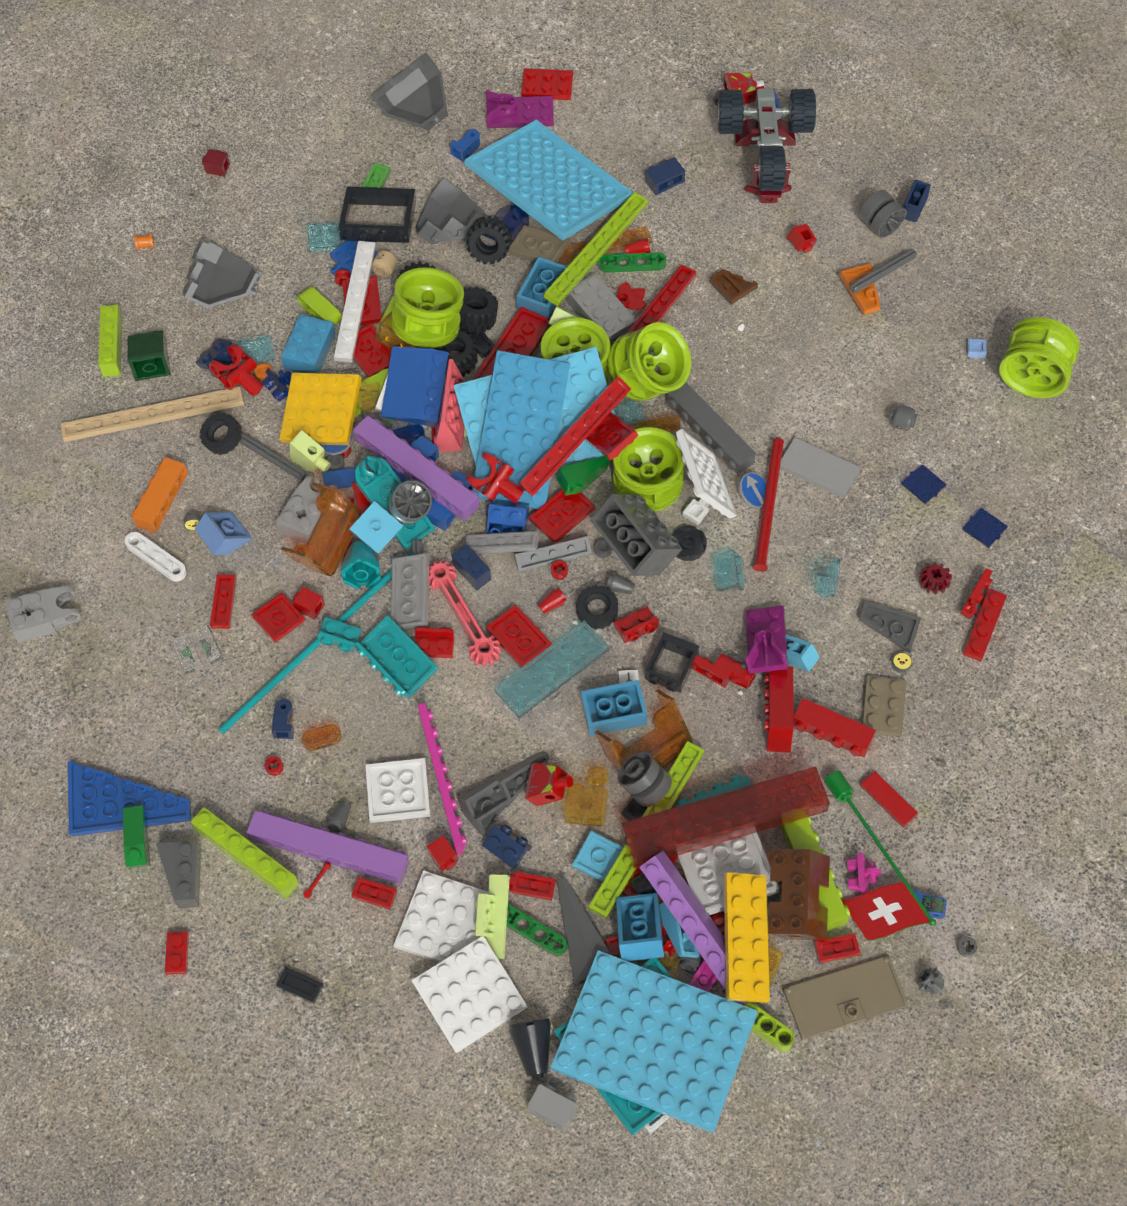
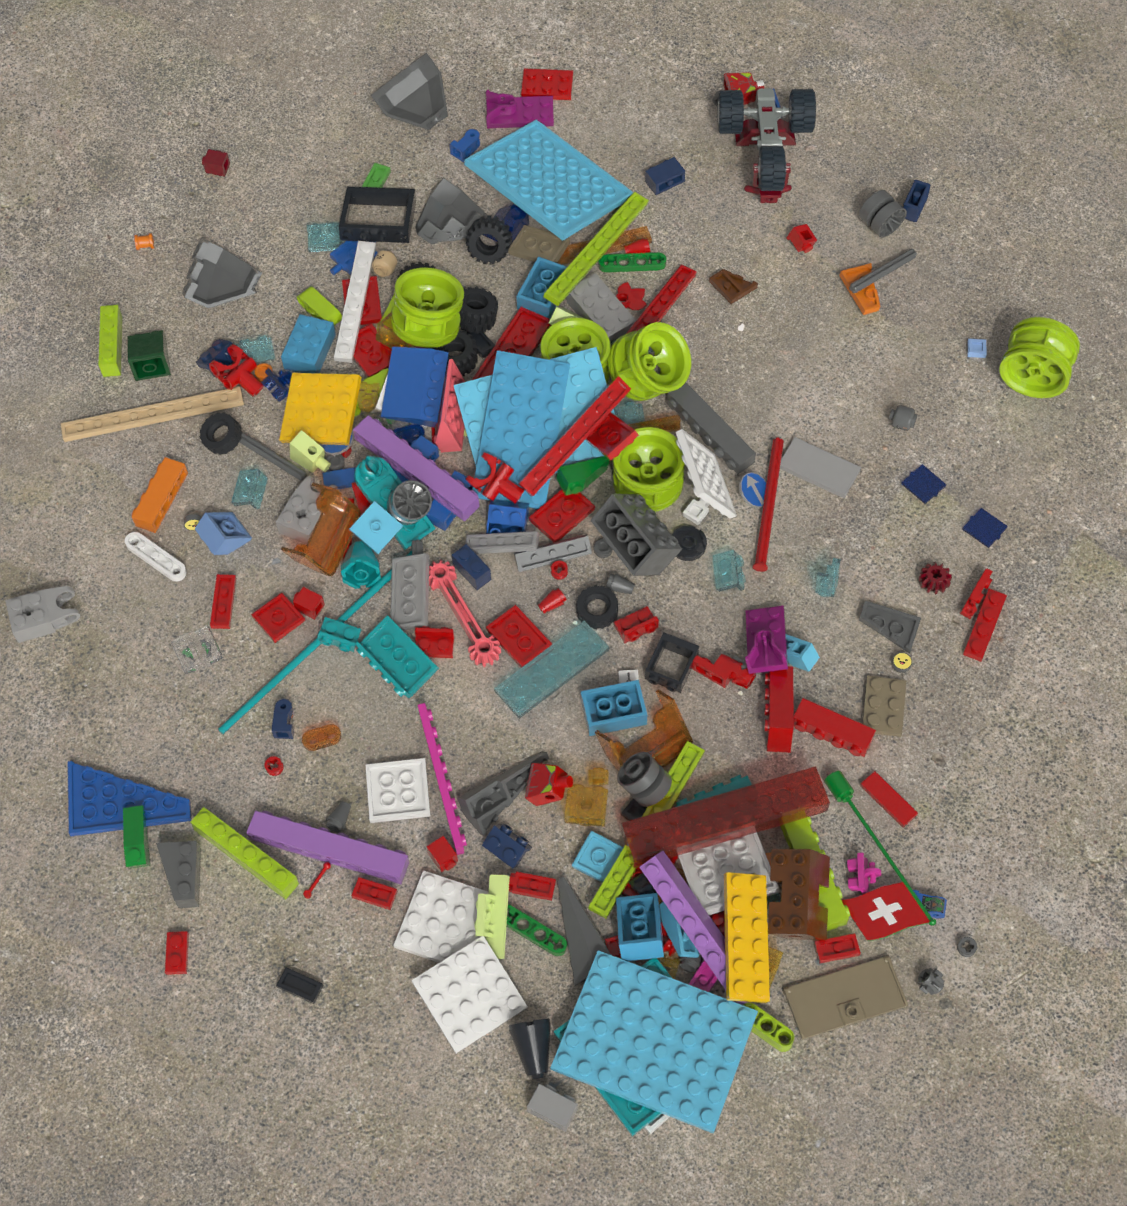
(249, 488): none -> clear light blue bracket
(341, 275): red bush -> none

